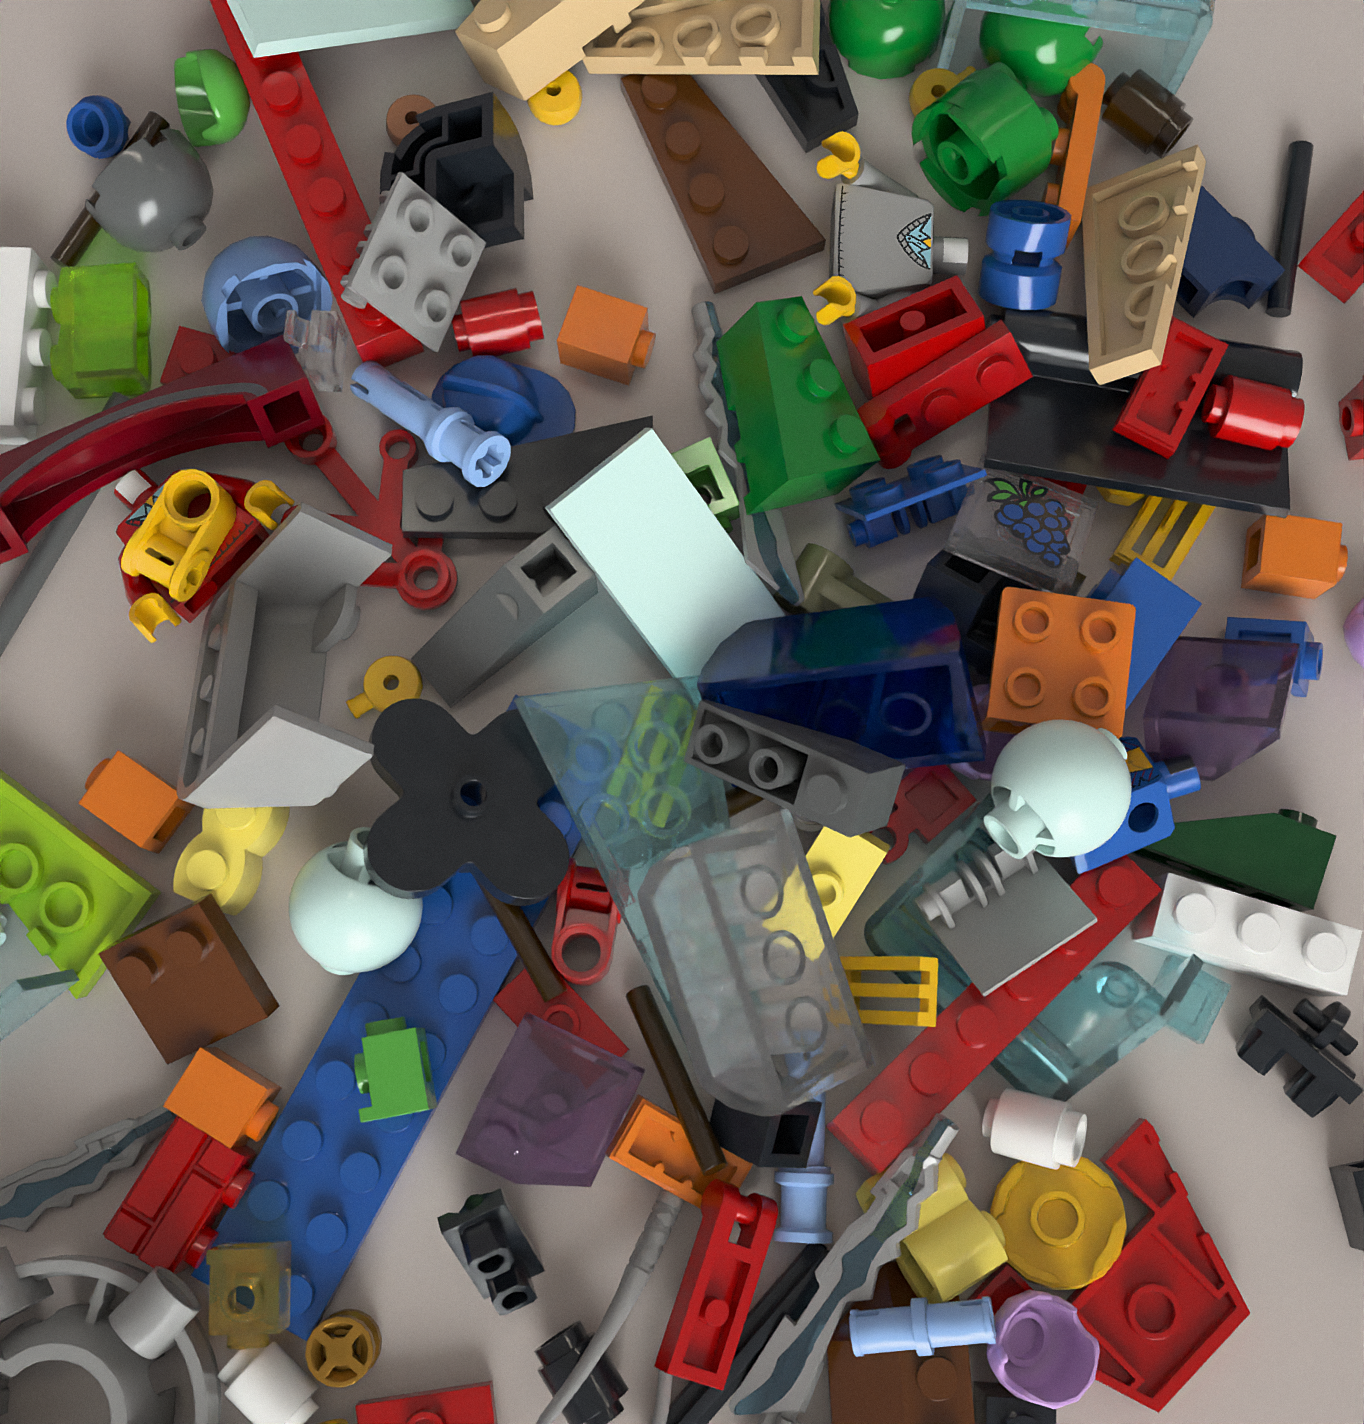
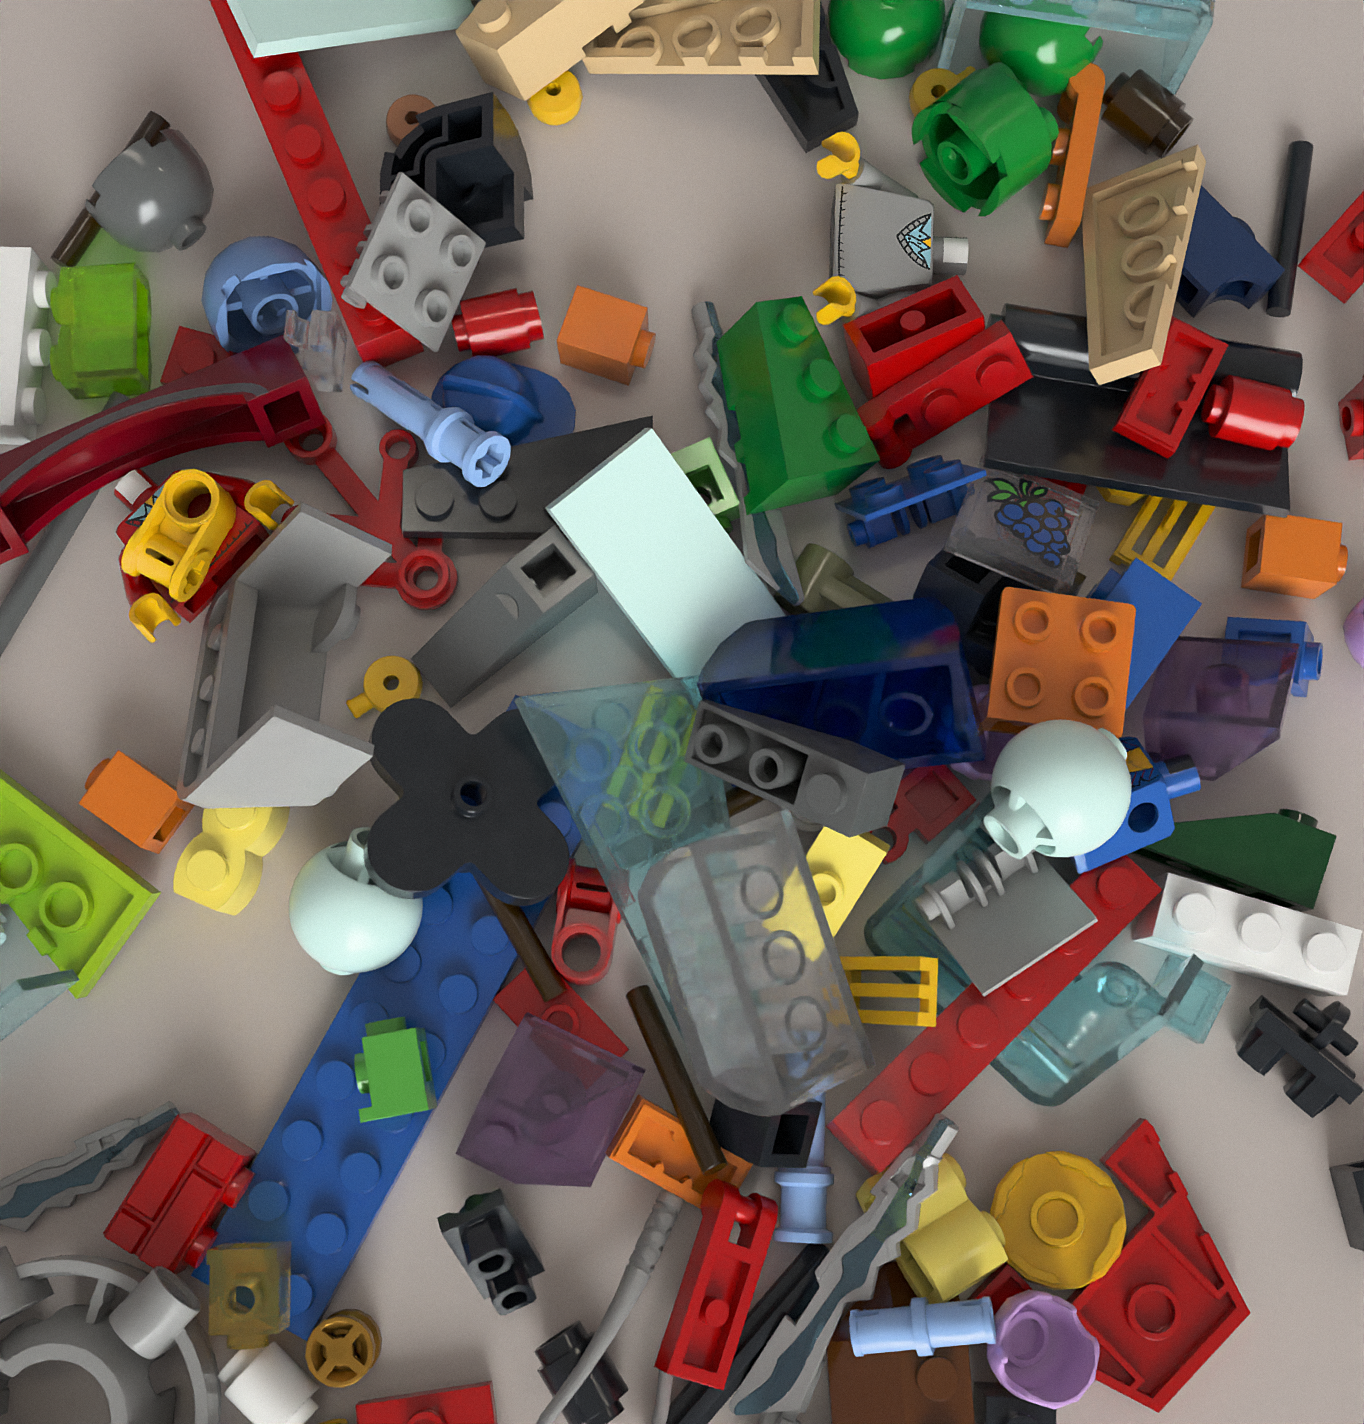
(98, 126): blue plate -> none
(189, 979): reddish brown plate -> none
(210, 97): bright green hair -> none
(224, 1098): orange brick -> none
(720, 188): reddish brown wing -> none
(1024, 246): blue wheel -> none
(1035, 1129): white brick -> none

